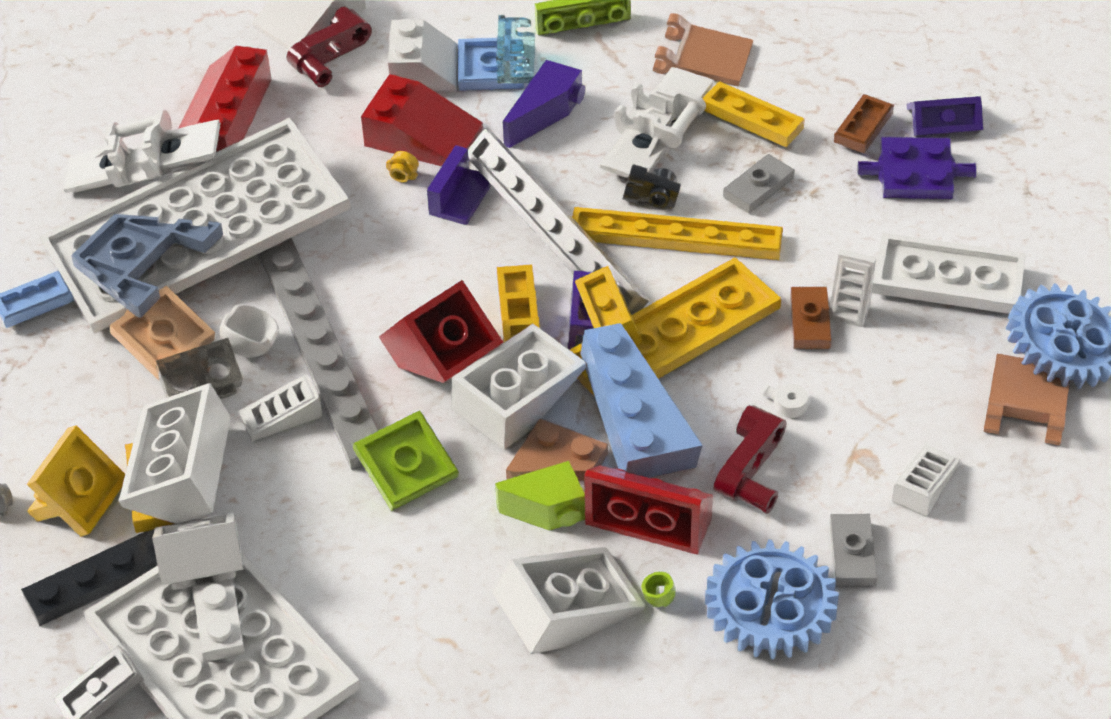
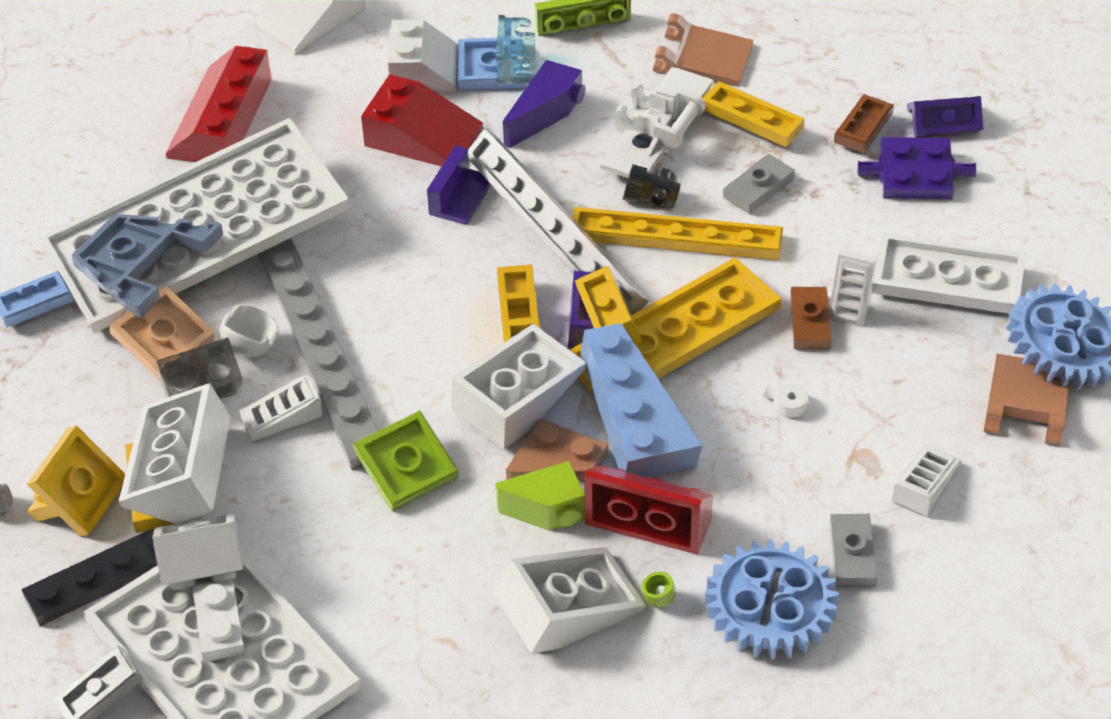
(160, 152): white piece -> none
(343, 35): dark red beam -> none
(403, 166): yellow plate -> none
(442, 335): red slope -> none
(761, 436): dark red beam -> none

